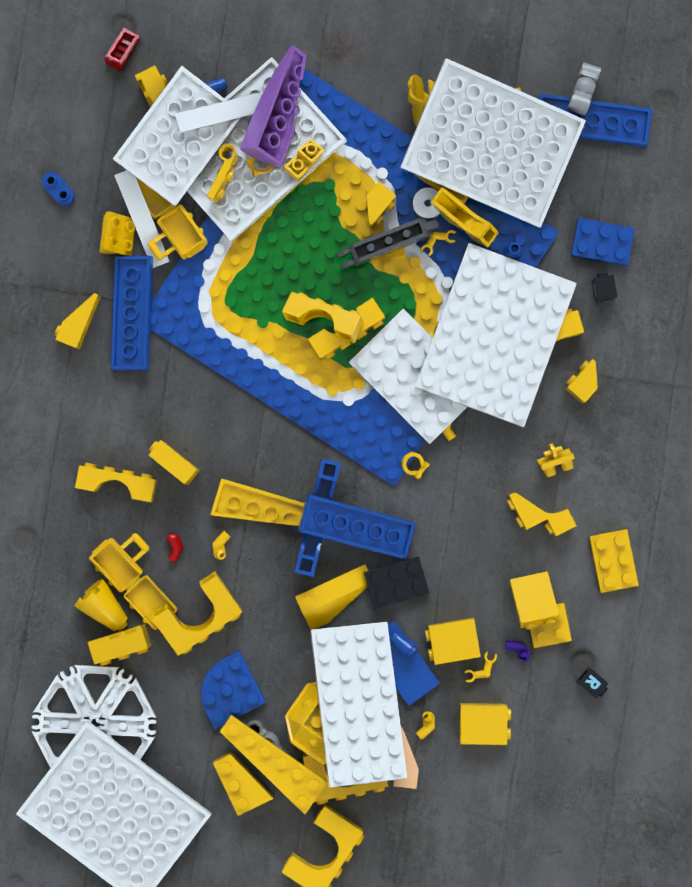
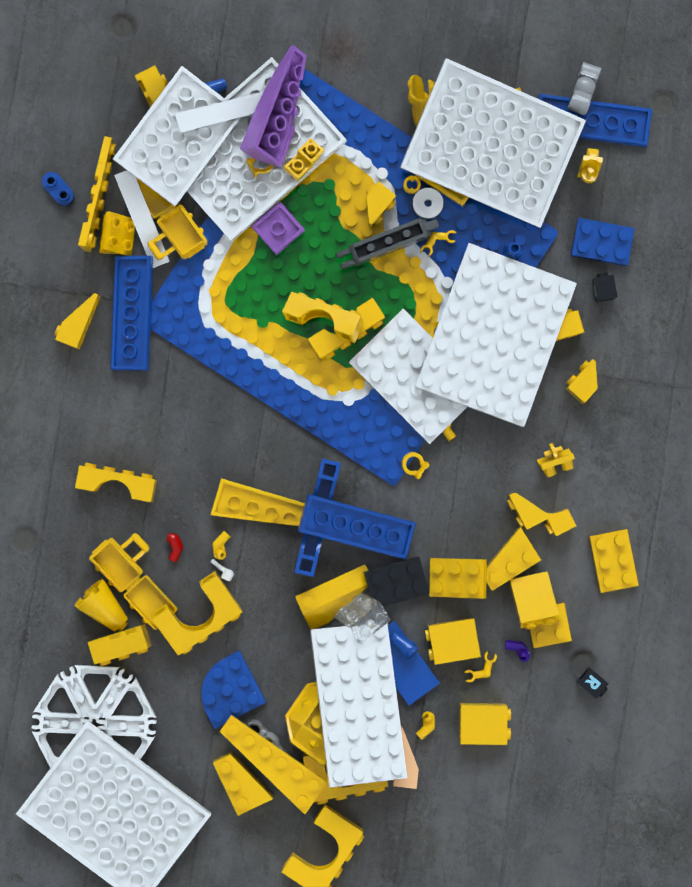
(87, 237): none -> yellow wing
(117, 60): red slope -> none
(173, 462): yellow brick -> none
(225, 174): yellow plate -> none
(227, 573): none -> white hand
(278, 228): none -> medium lavender plate
(363, 617): none -> clear bracket
(411, 191): none -> yellow bush
(458, 578): none -> yellow plate
(463, 218): yellow arch -> none
(511, 560): none -> yellow wedge
(590, 166): none -> yellow hips

